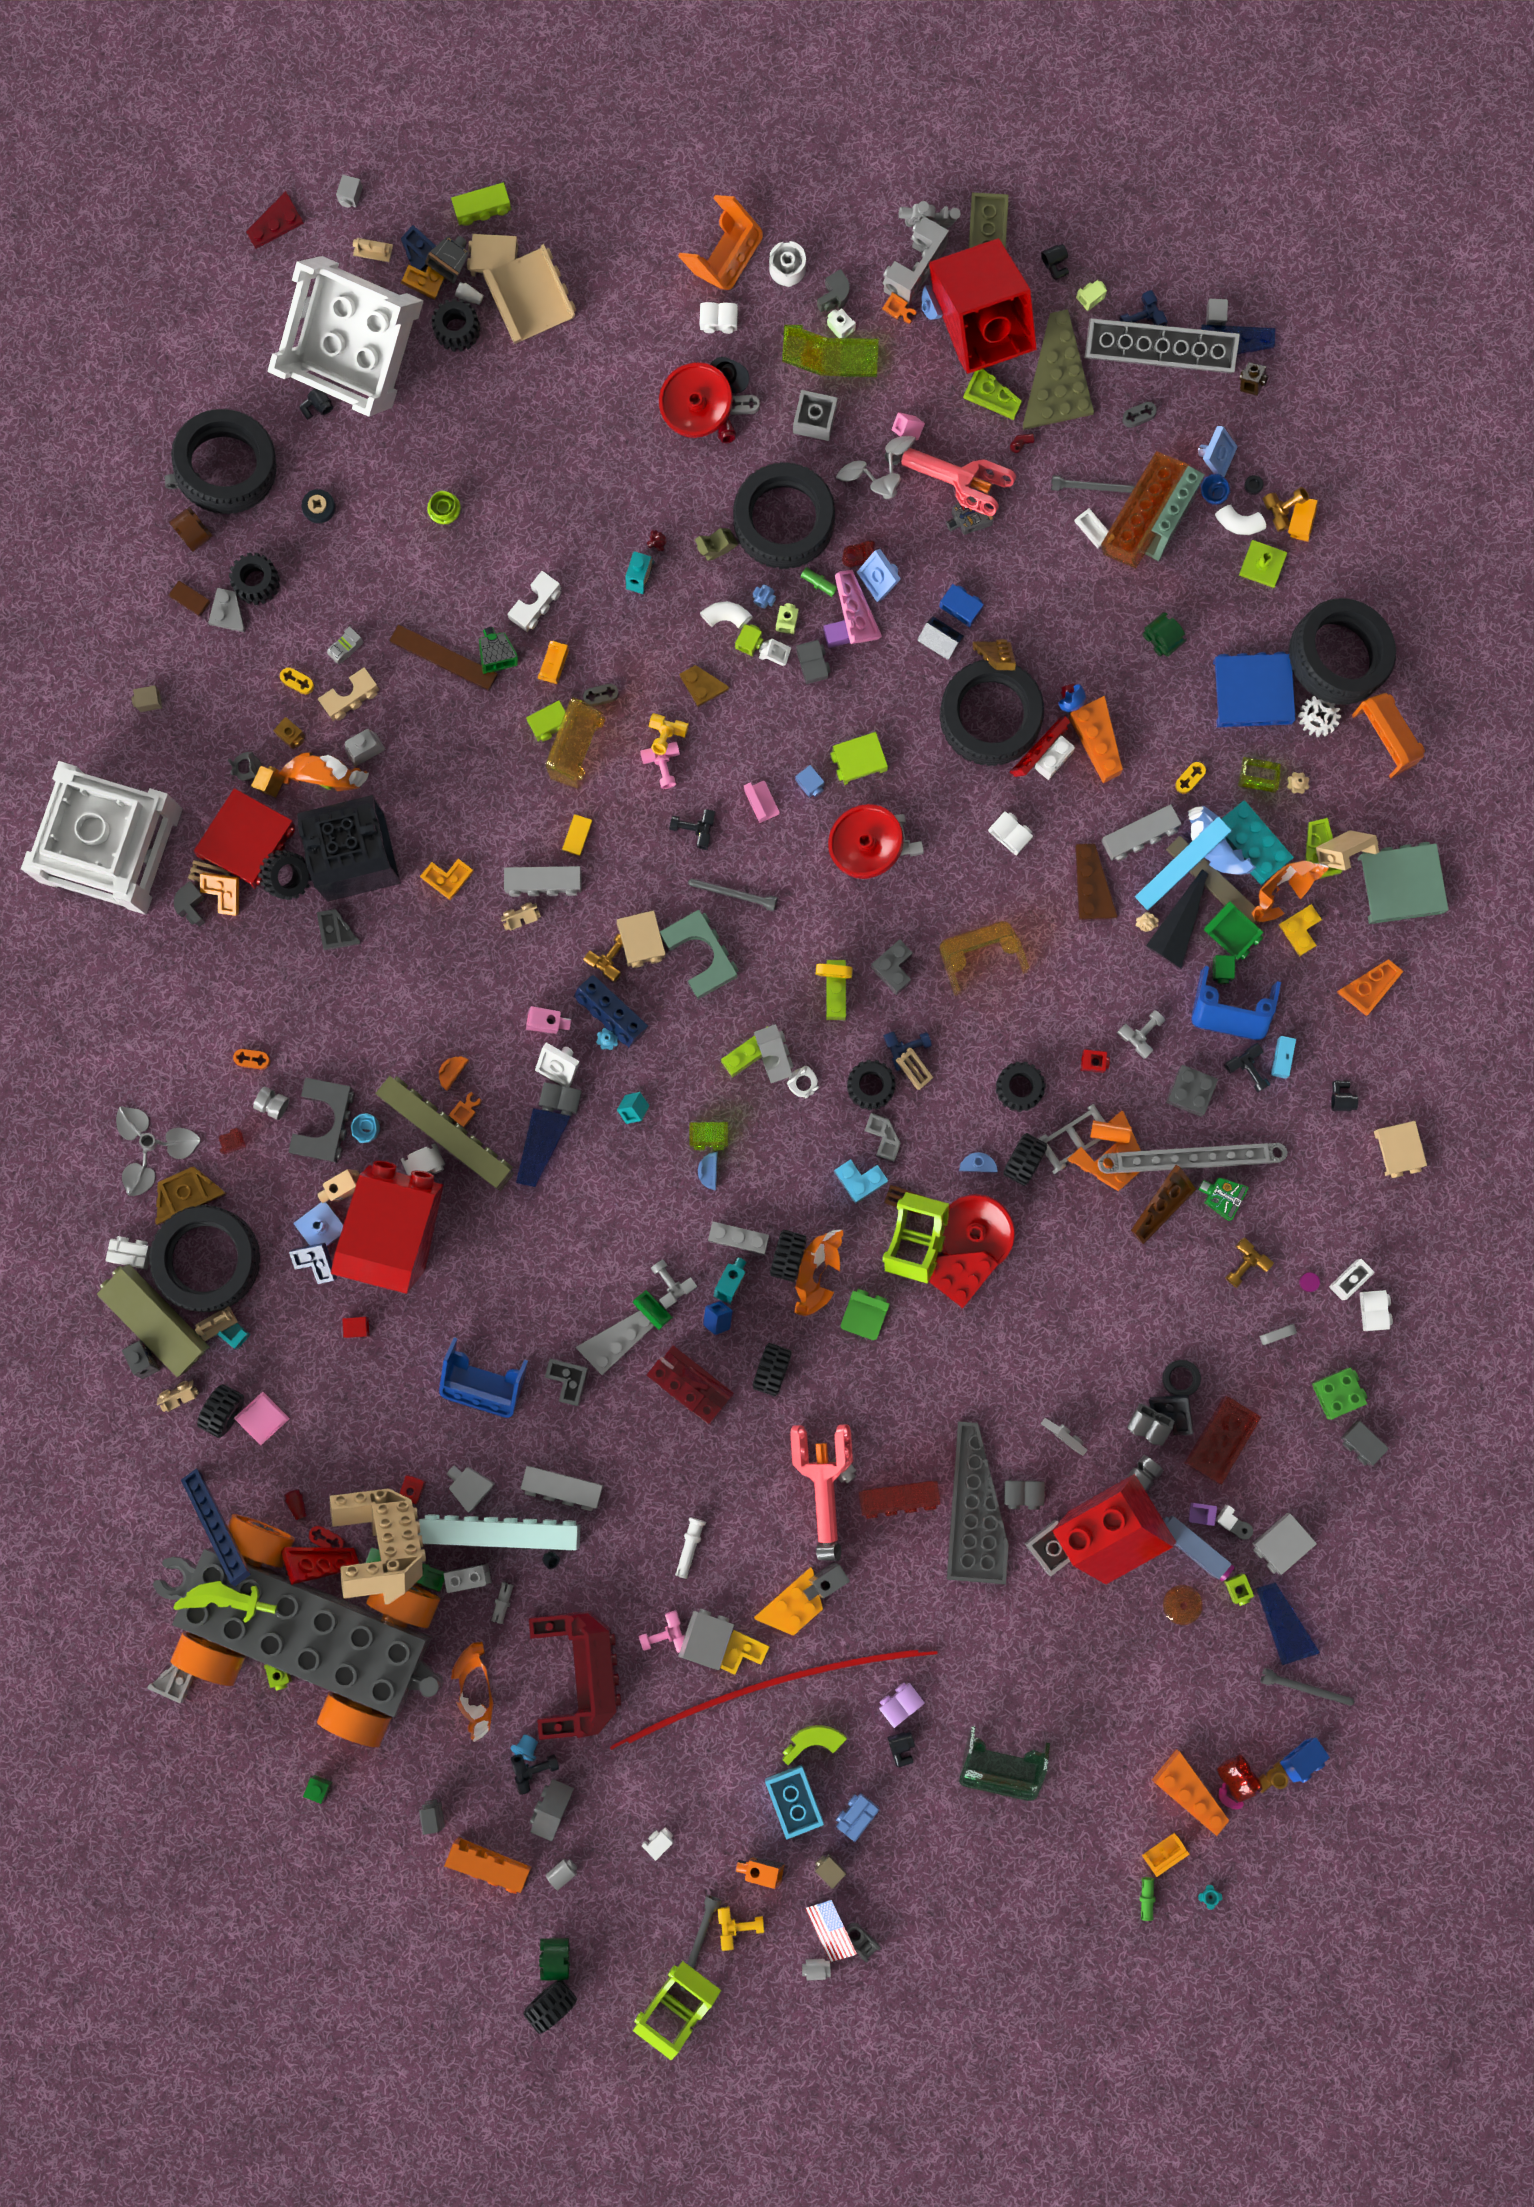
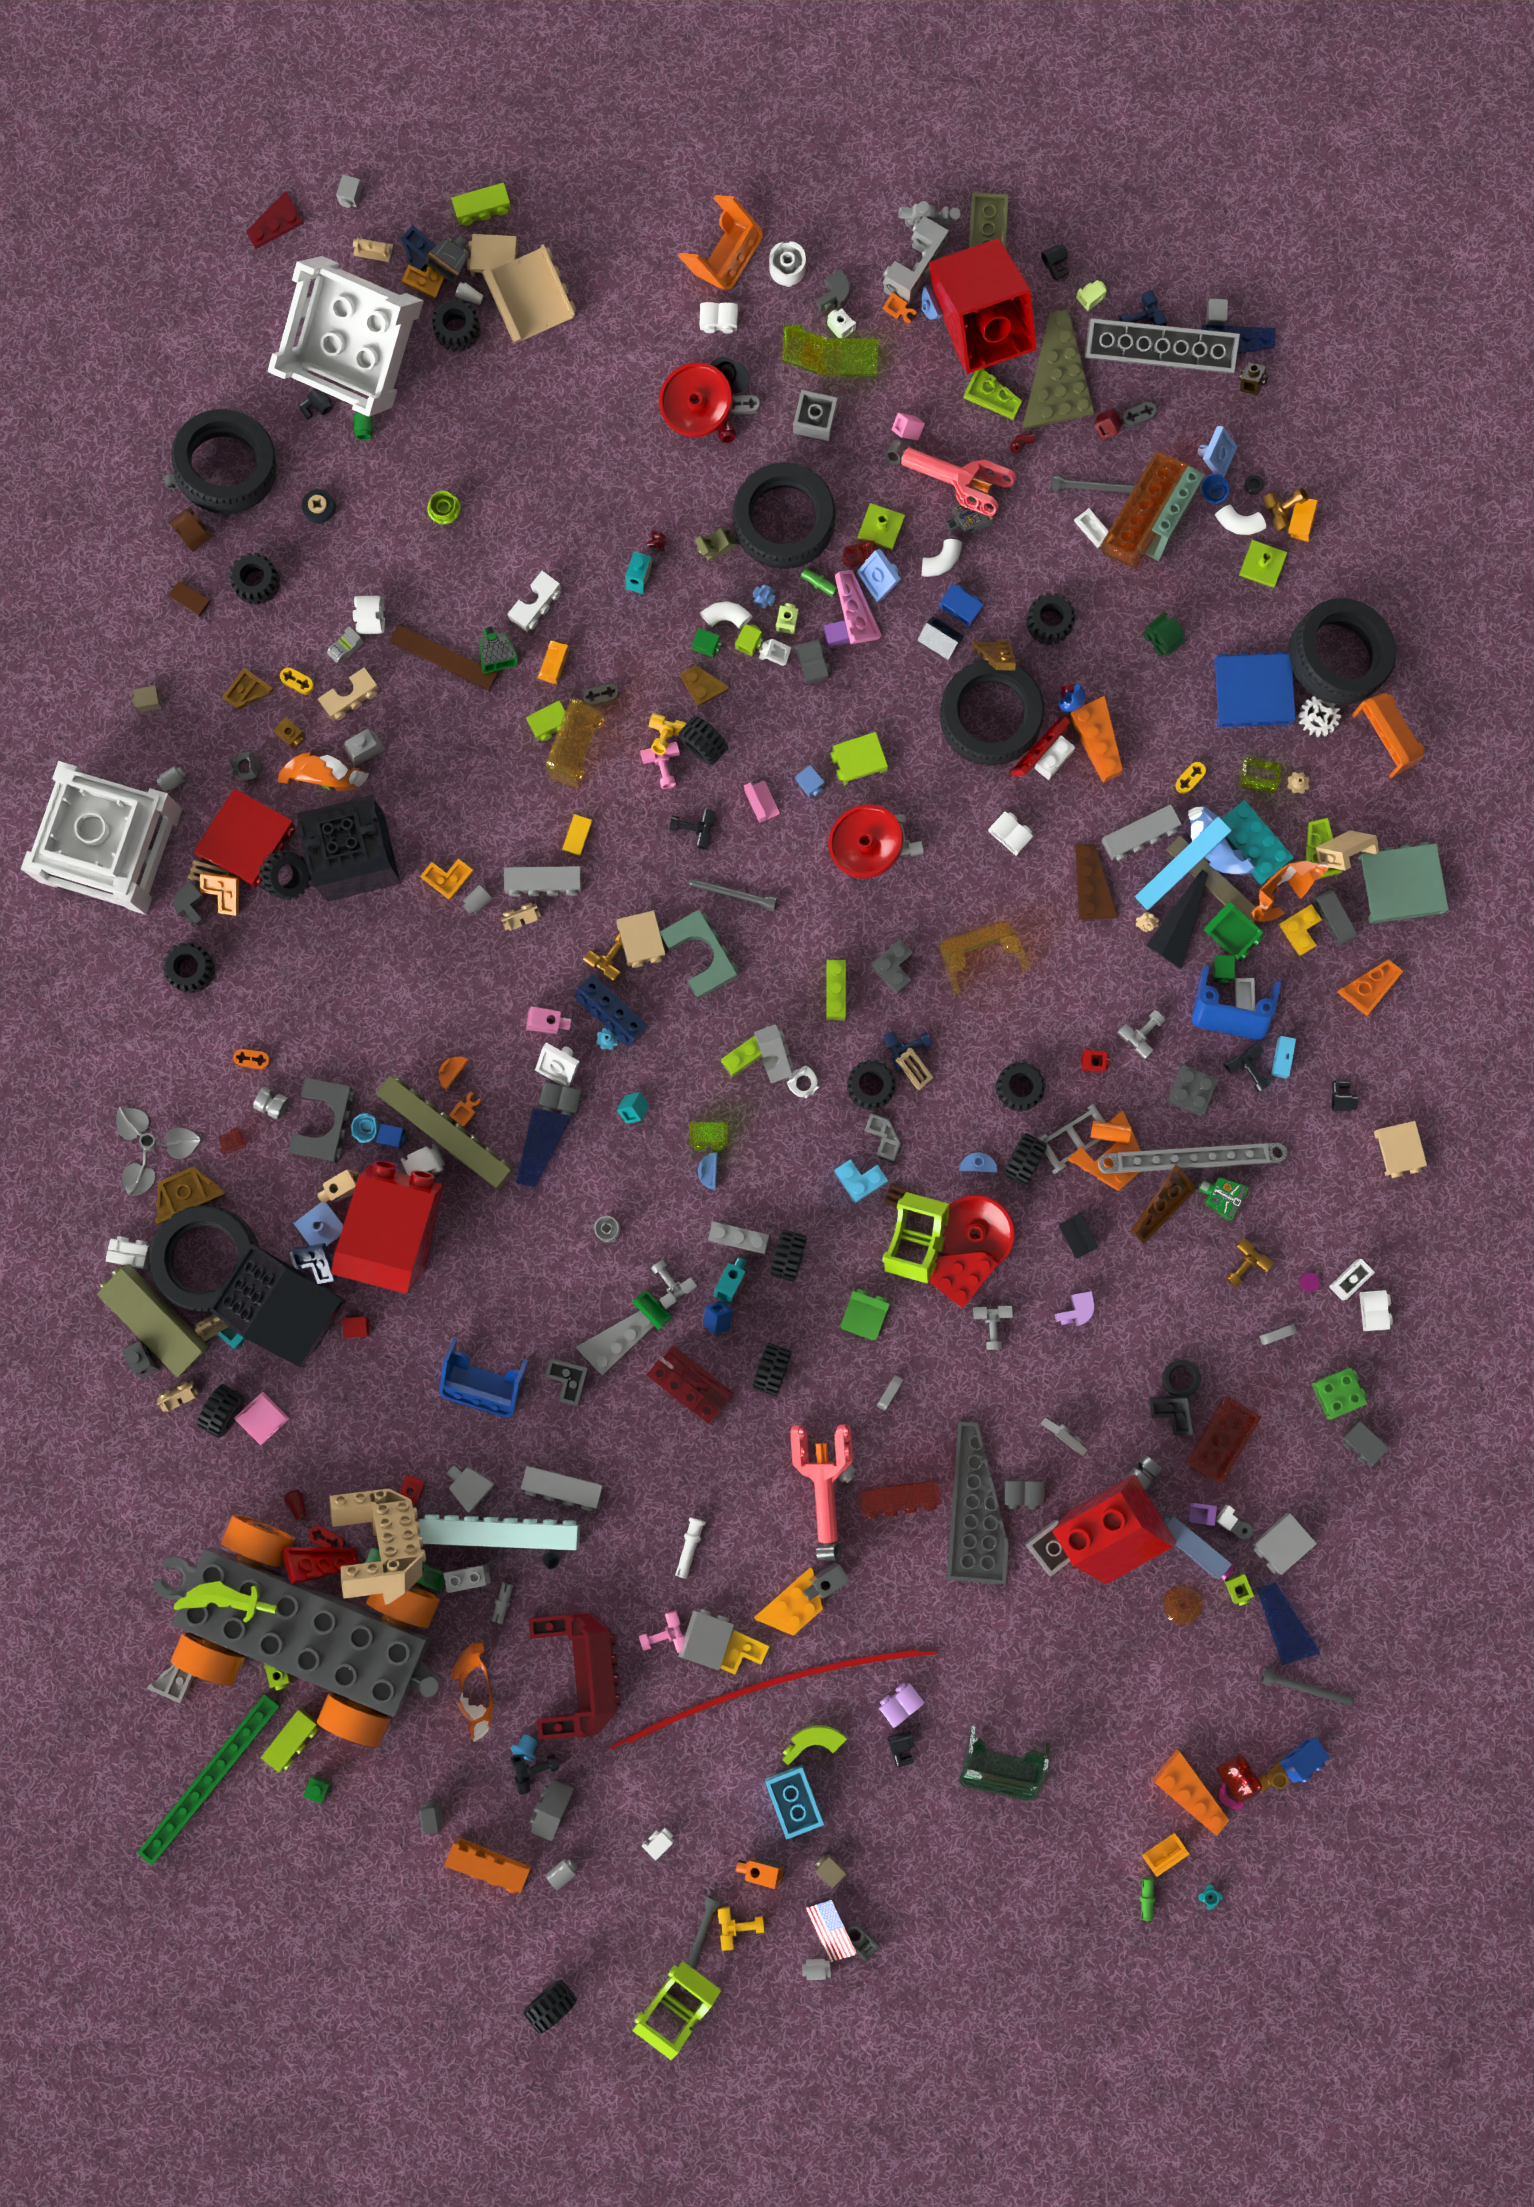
(171, 778): none -> light grey brick
(196, 981): none -> black tyre
(208, 1779): none -> green plate
(215, 1527): dark blue plate -> none
(226, 611): light grey wing -> none
(246, 690): none -> pearl gold wing
(268, 781): pearl gold brick -> none
(277, 1306): none -> black container
(290, 1740): none -> lime brick
(334, 931): dark grey wing -> none
(363, 426): none -> green brick
(369, 614): none -> white brick
(391, 1136): none -> blue brick
(476, 900): none -> light grey brick
(554, 1959): dark green brick -> none
(607, 1229): none -> light grey wheel
(703, 740): none -> black tyre
(706, 643): none -> green brick
(810, 1293): orange animal -> none
(836, 971): yellow beam -> none
(857, 1816): medium blue brick -> none
(881, 526): none -> lime tile
(887, 484): light grey plant -> none
(889, 1393): none -> light grey beam
(944, 561): none -> white cylinder
(993, 1316): none -> light grey bar
(1046, 632): none -> black tyre
(1078, 1236): none -> black panel
(1082, 1309): none -> lavender brick
(1108, 424): none -> dark red panel
(1150, 1424): dark grey brick -> none
(1245, 993): none -> white tile
(1335, 916): none -> dark grey beam

